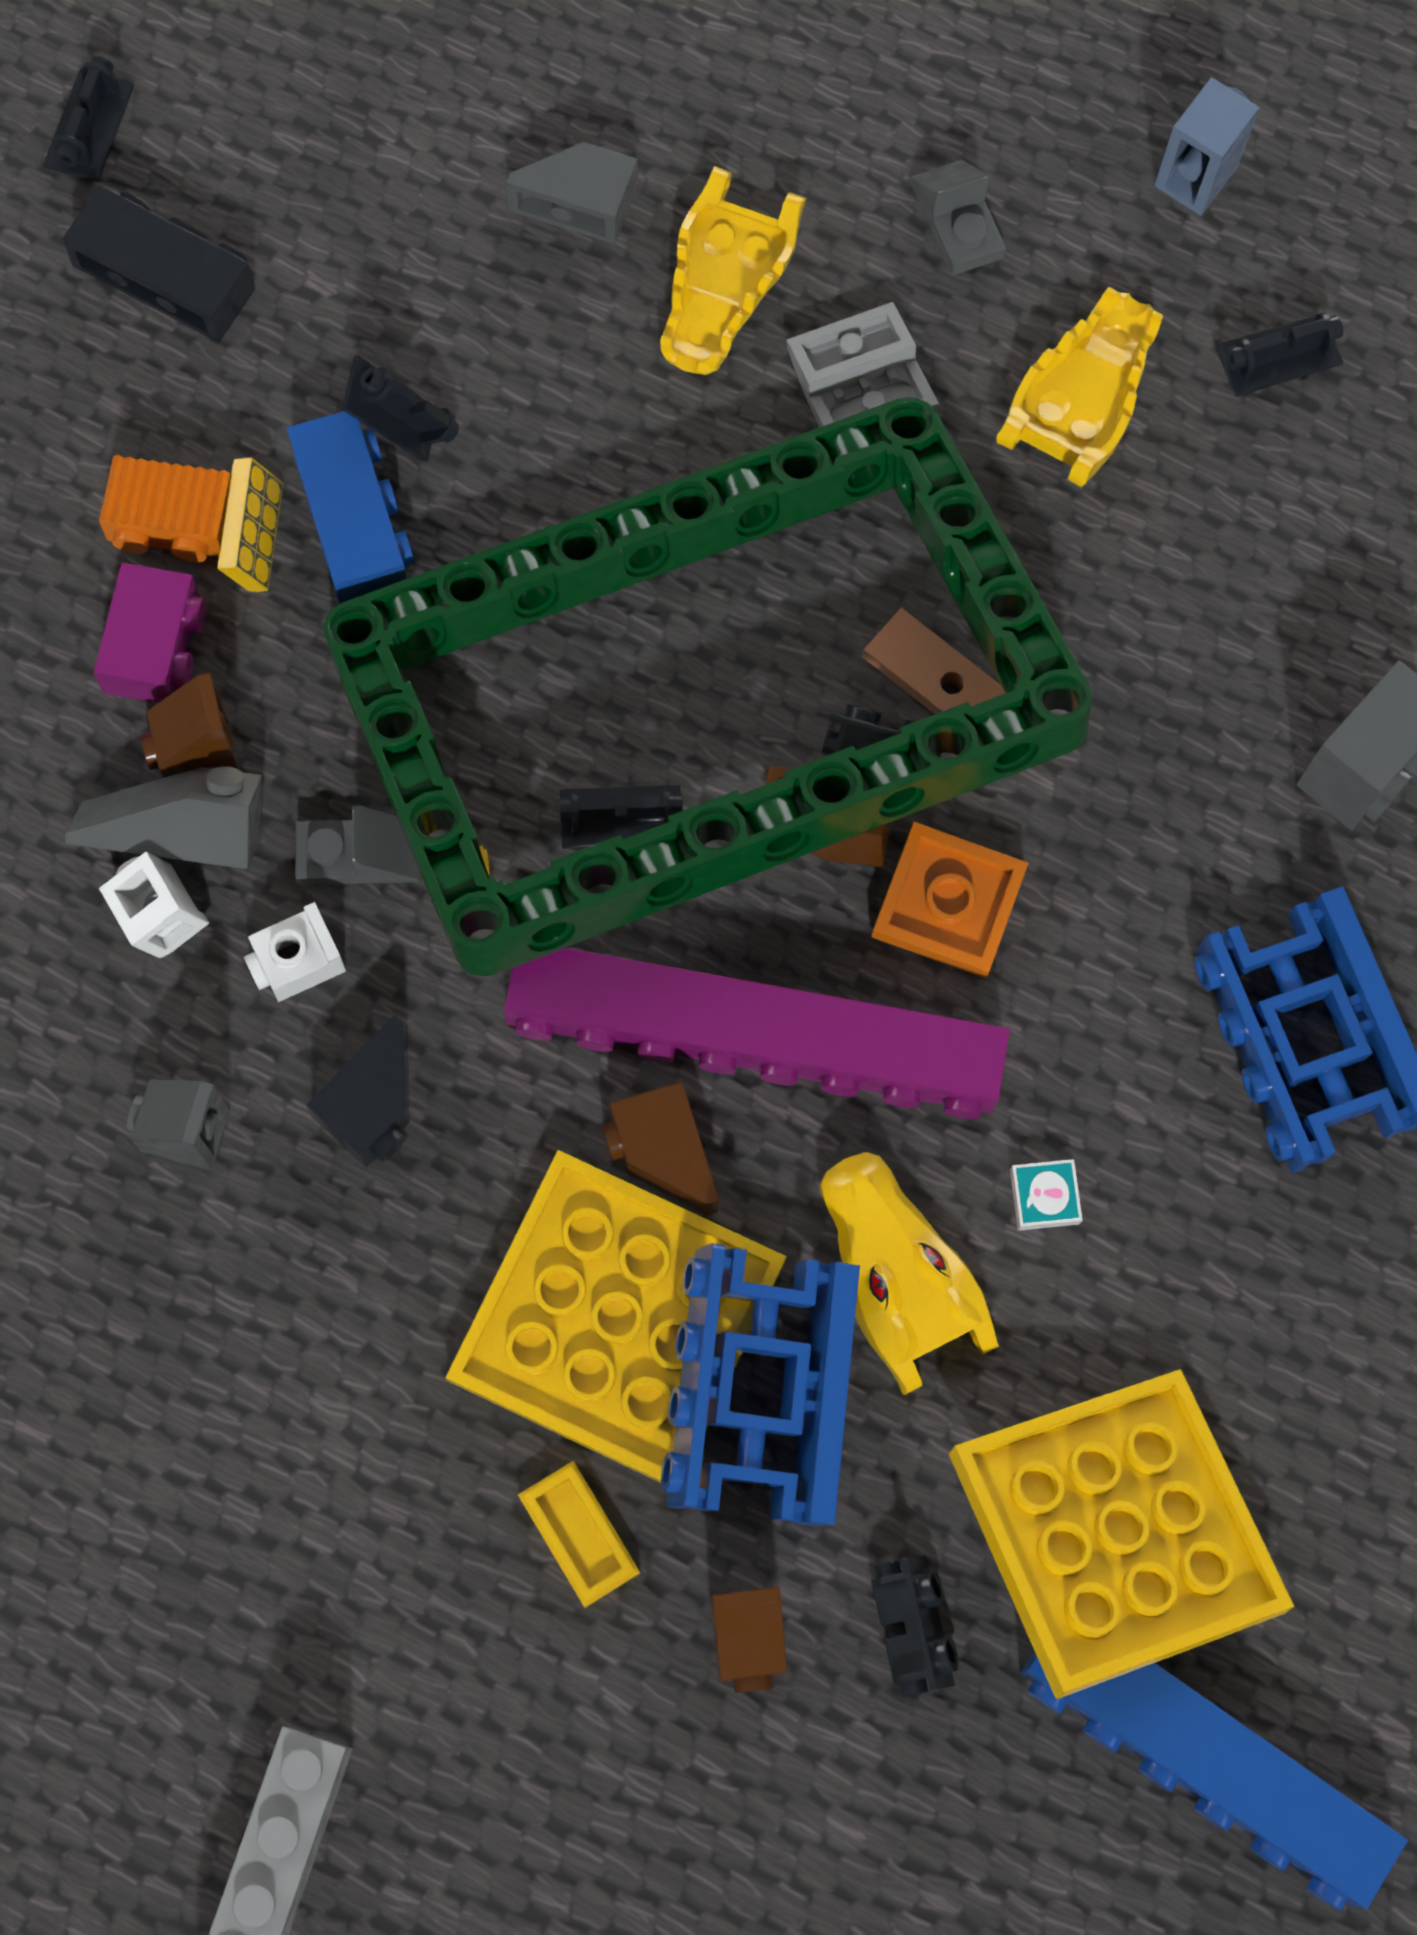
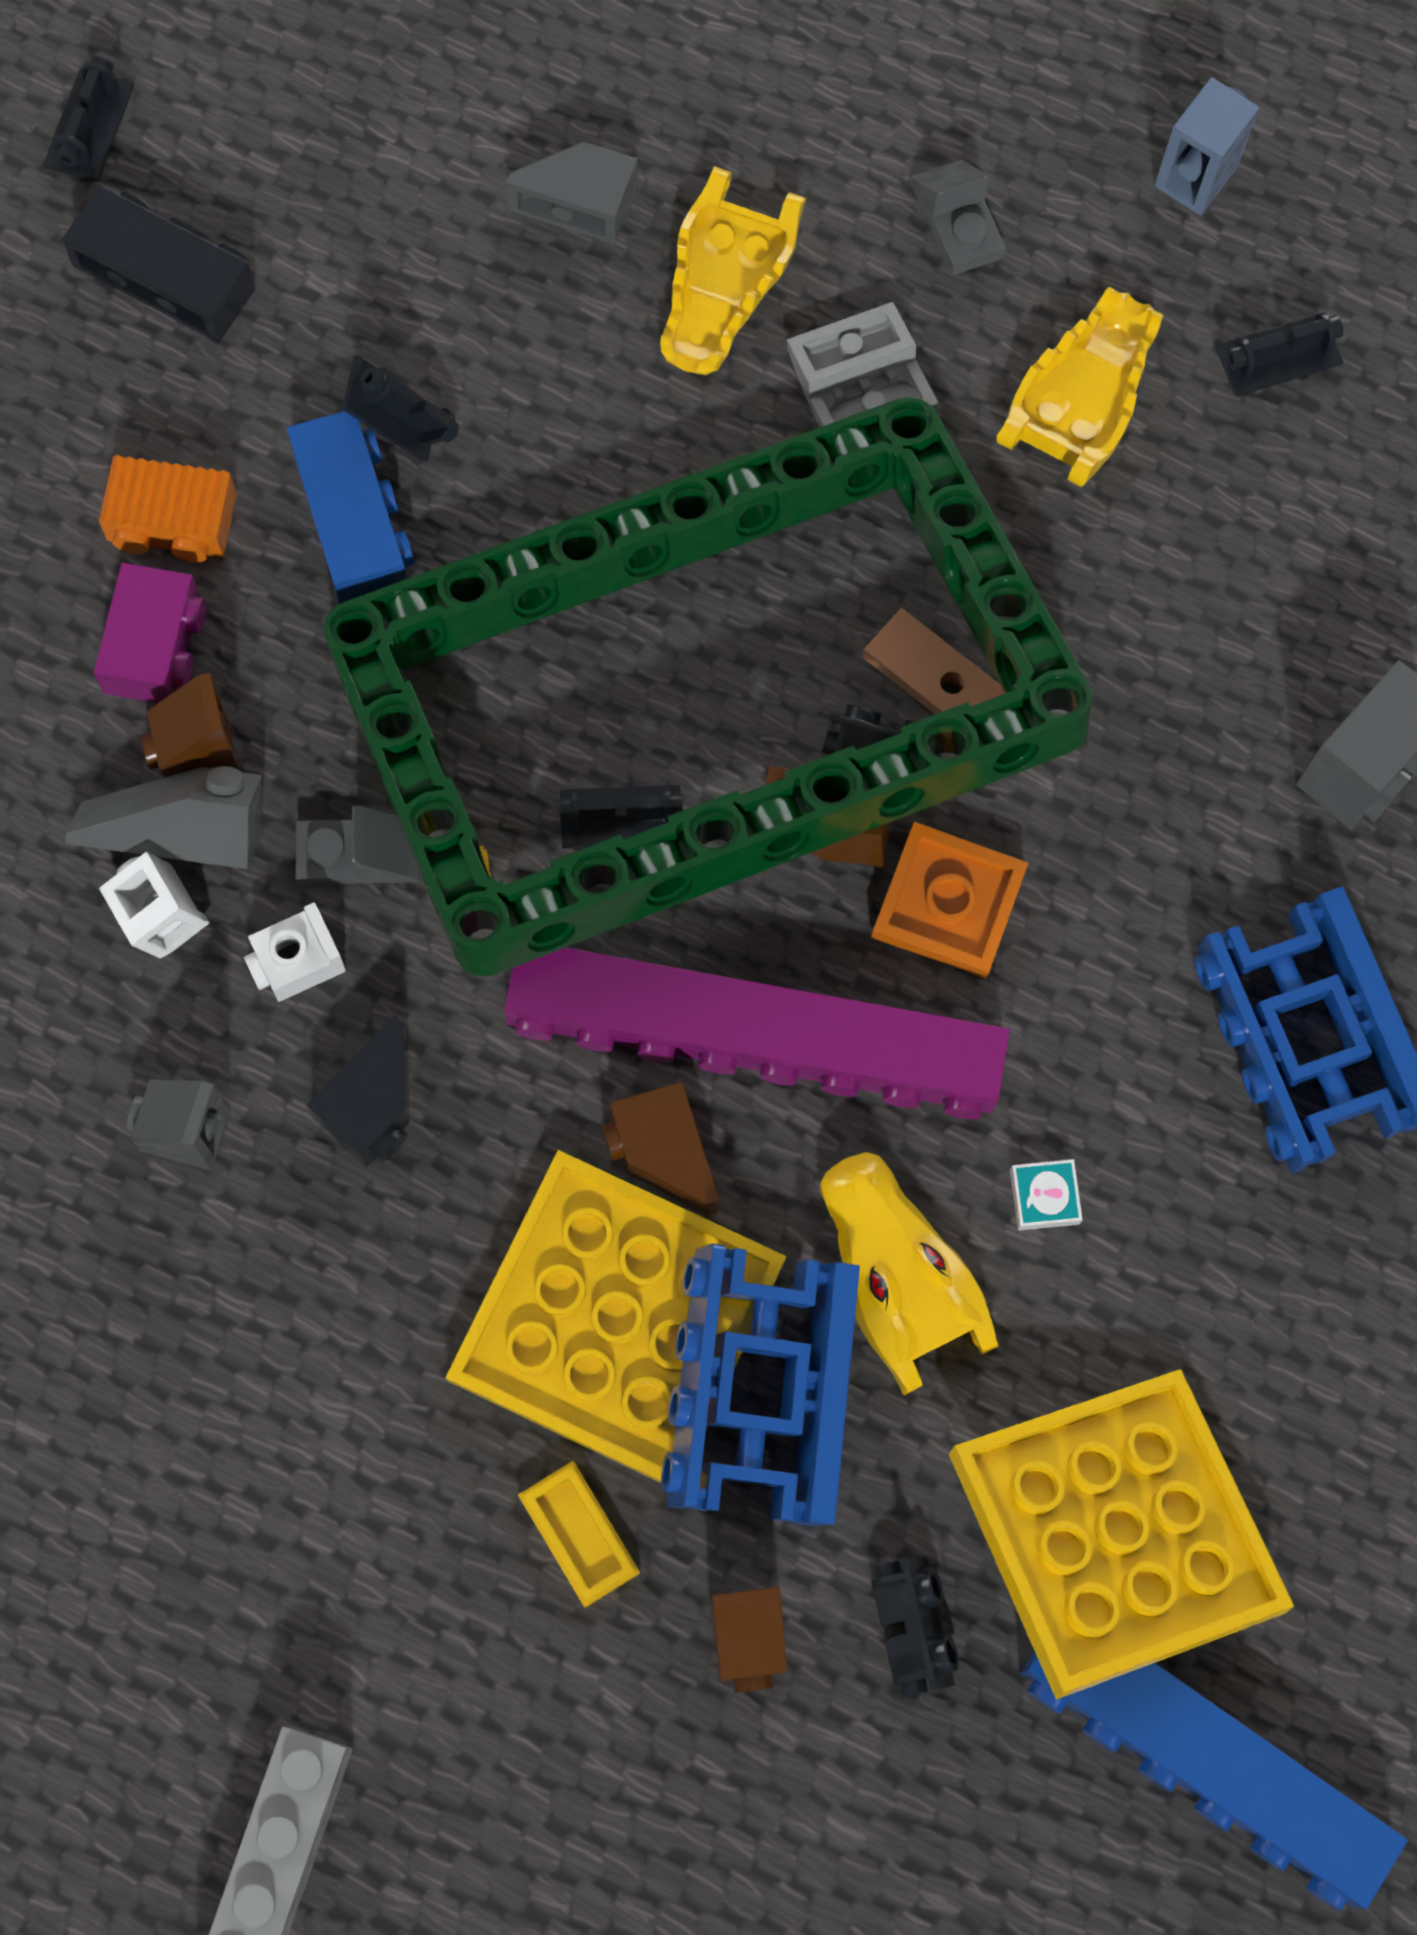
(250, 525): yellow tile -> none

